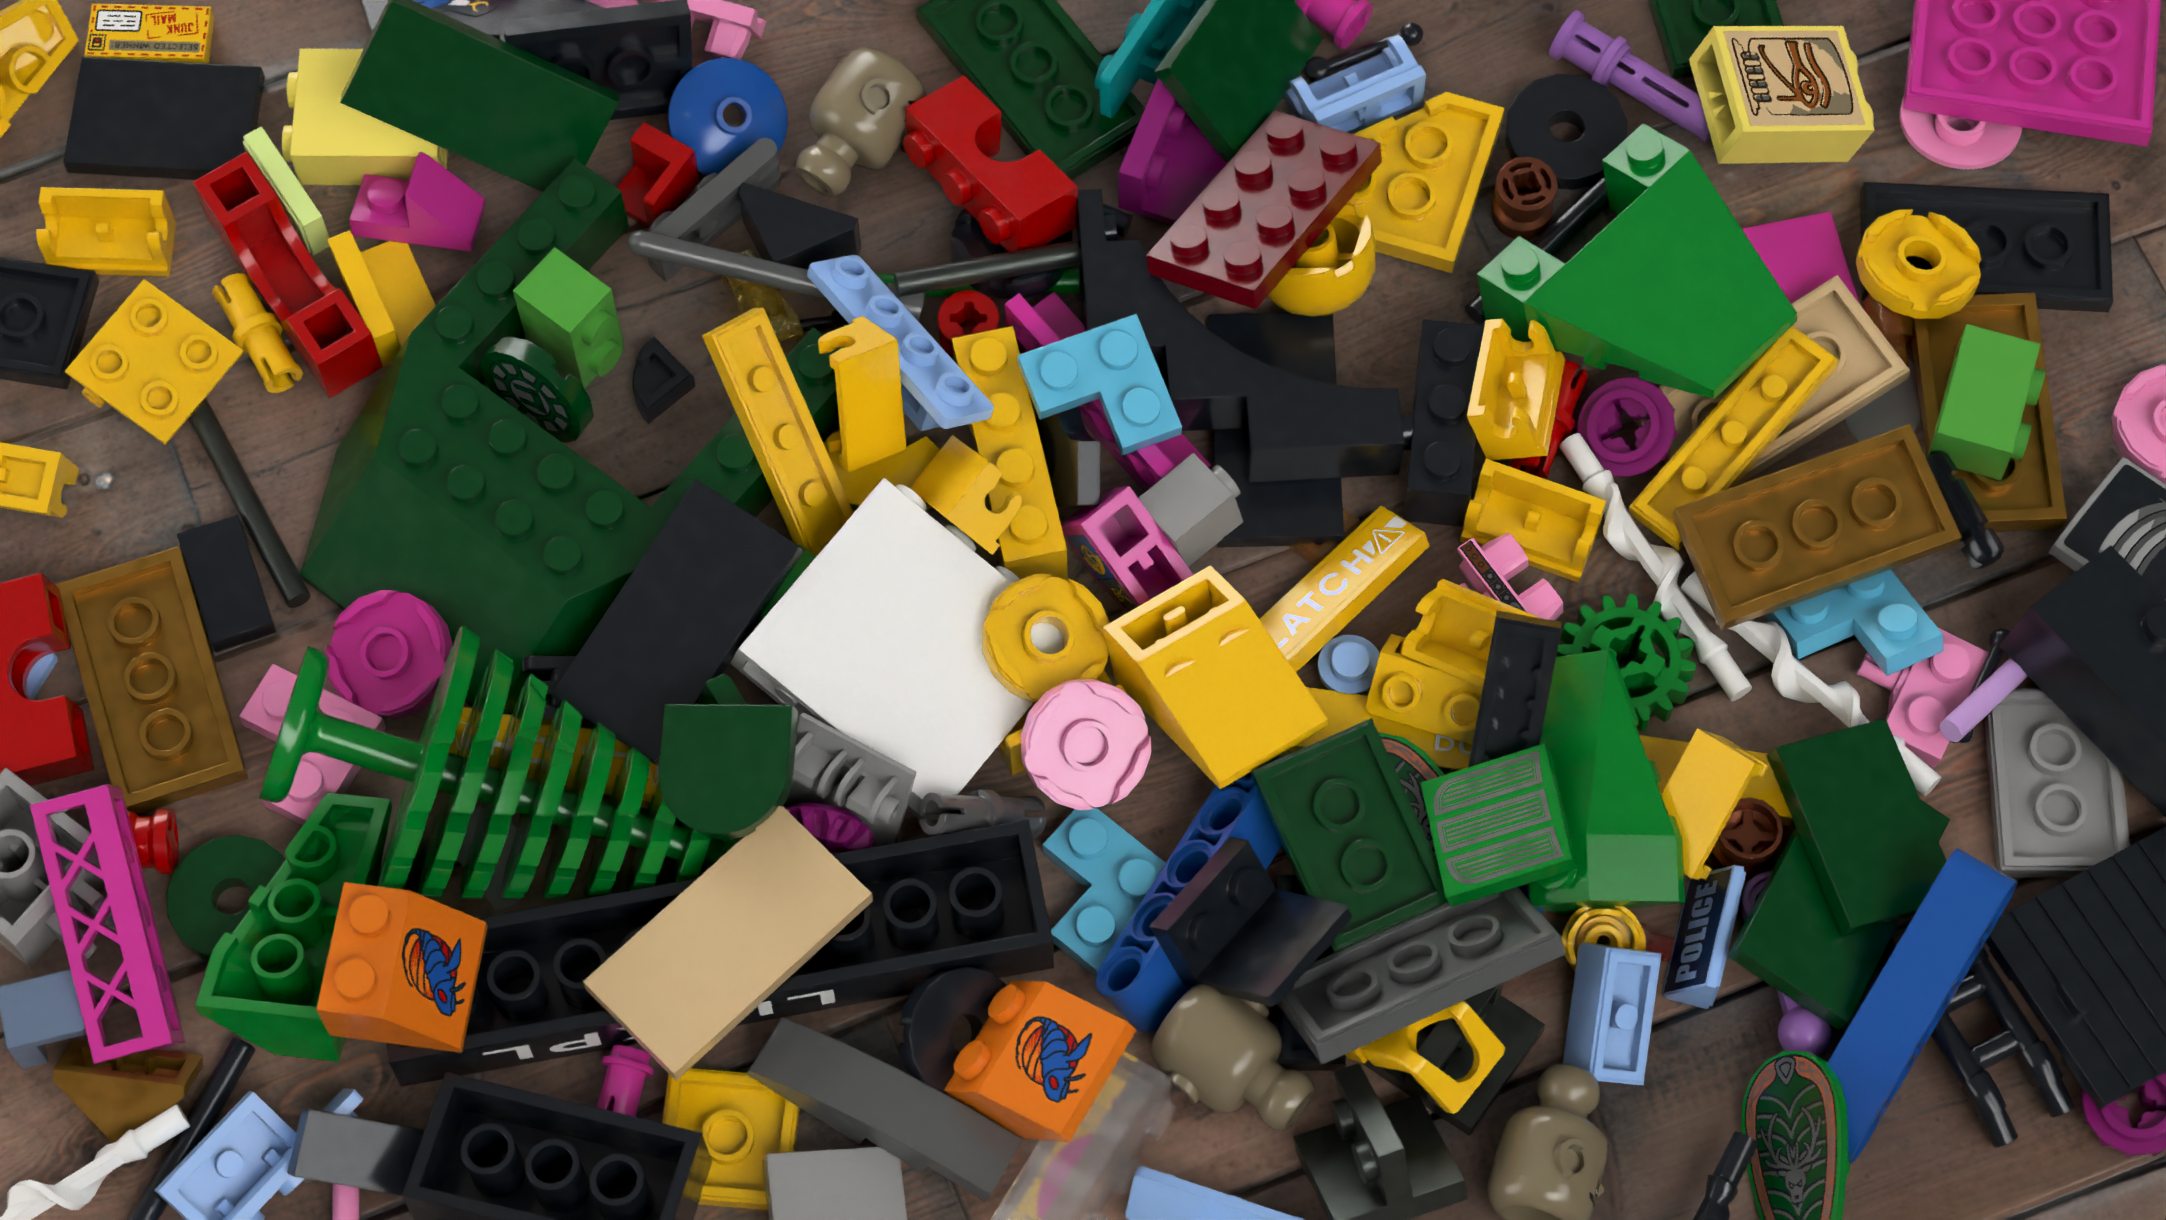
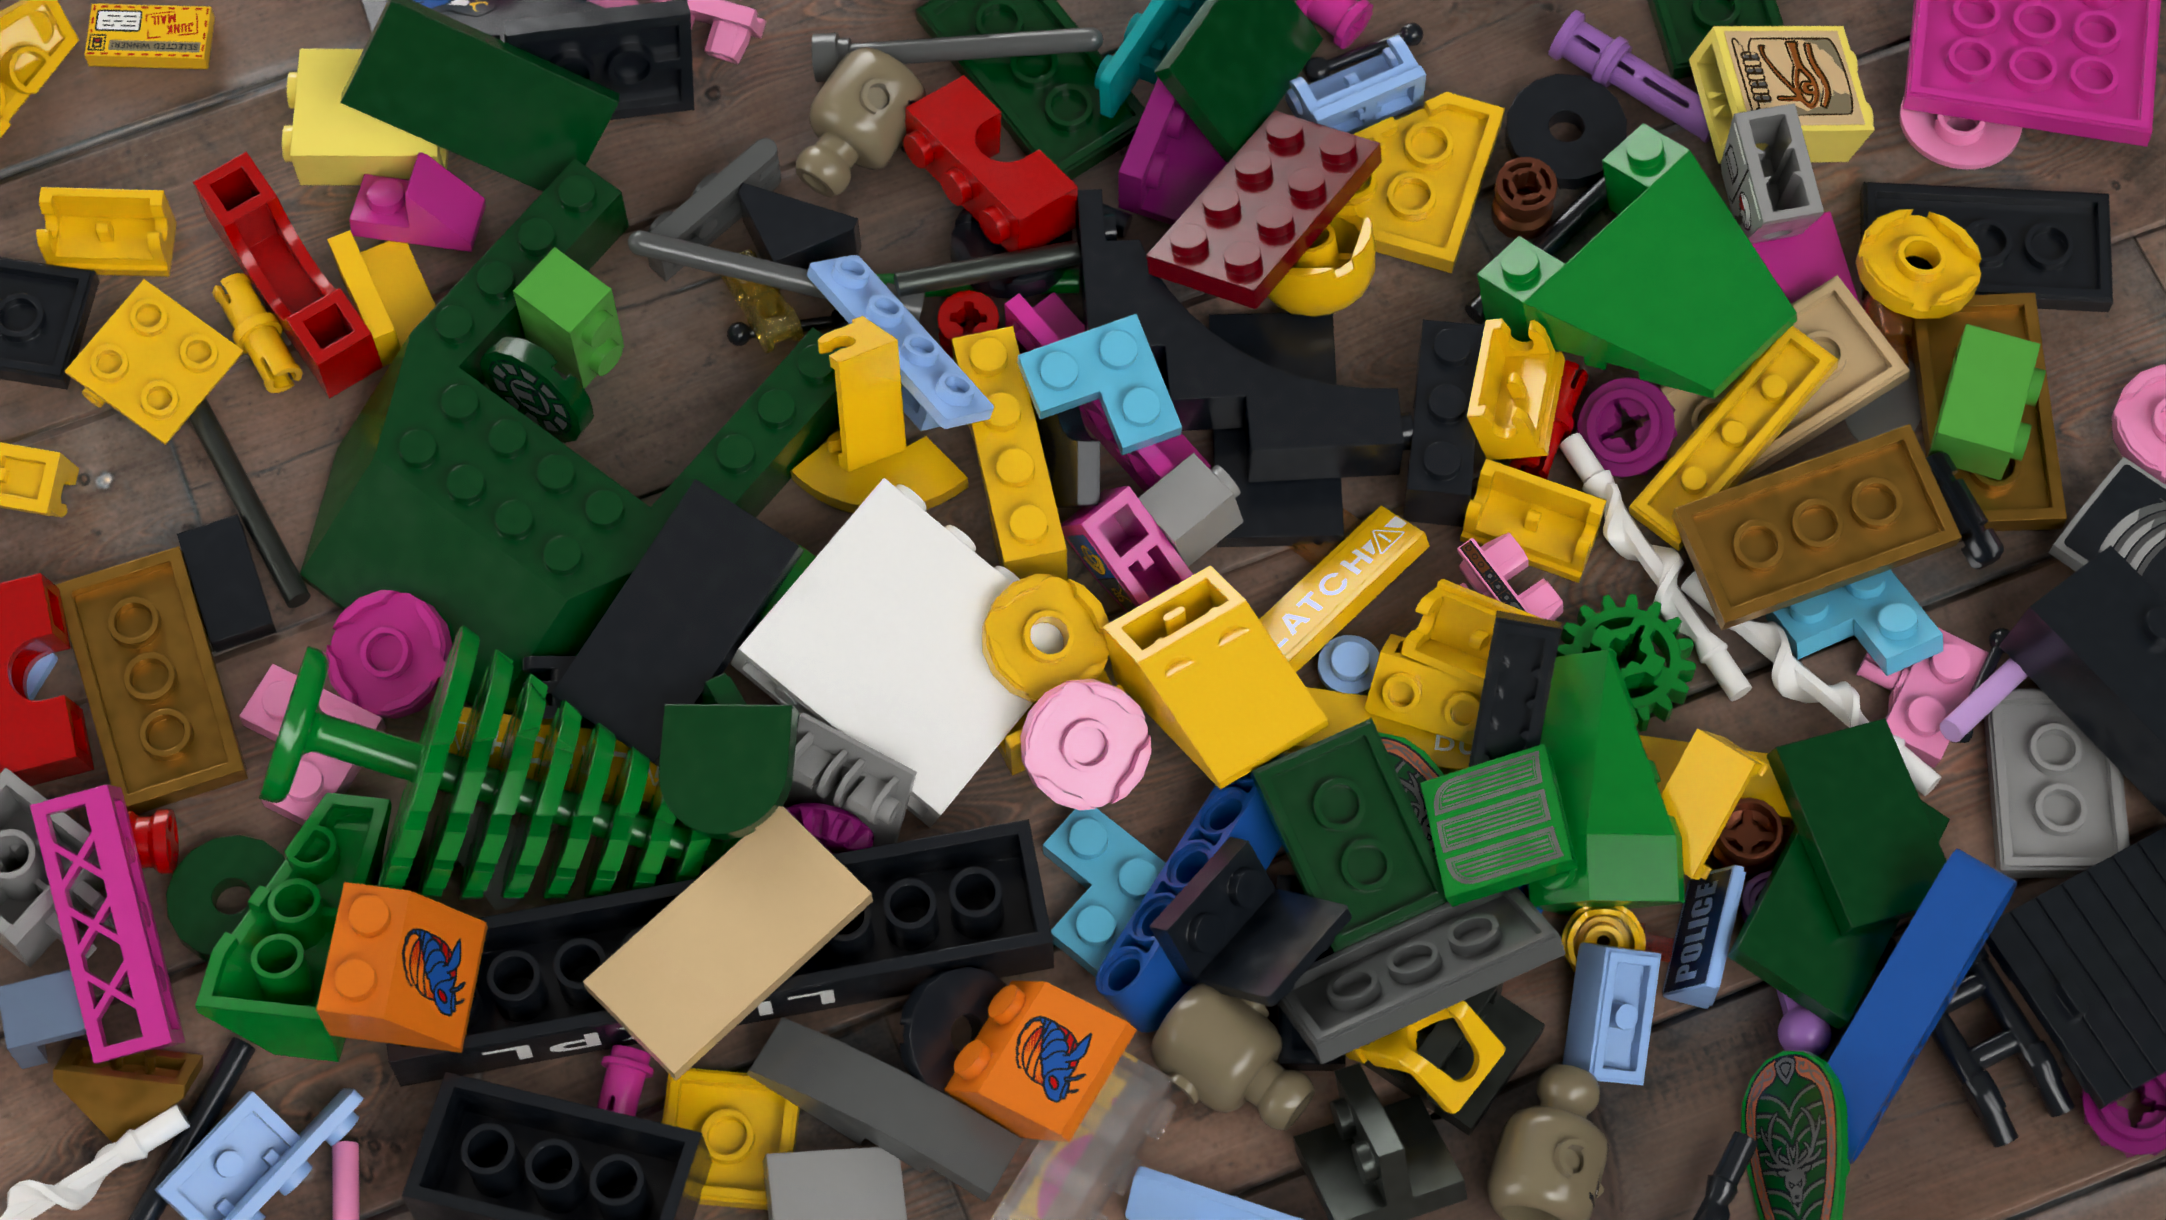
(160, 117): black tile -> none
(292, 196): yellowish green tile -> none
(354, 1151): tile -> none
(659, 380): black tile -> none
(661, 175): red panel -> none
(698, 108): blue dish -> none
(779, 428): yellow tile -> none
(830, 49): none -> dark grey piece
(957, 489): yellow hinge -> none
(978, 810): flat silver pin -> none
(1774, 188): none -> light grey torso

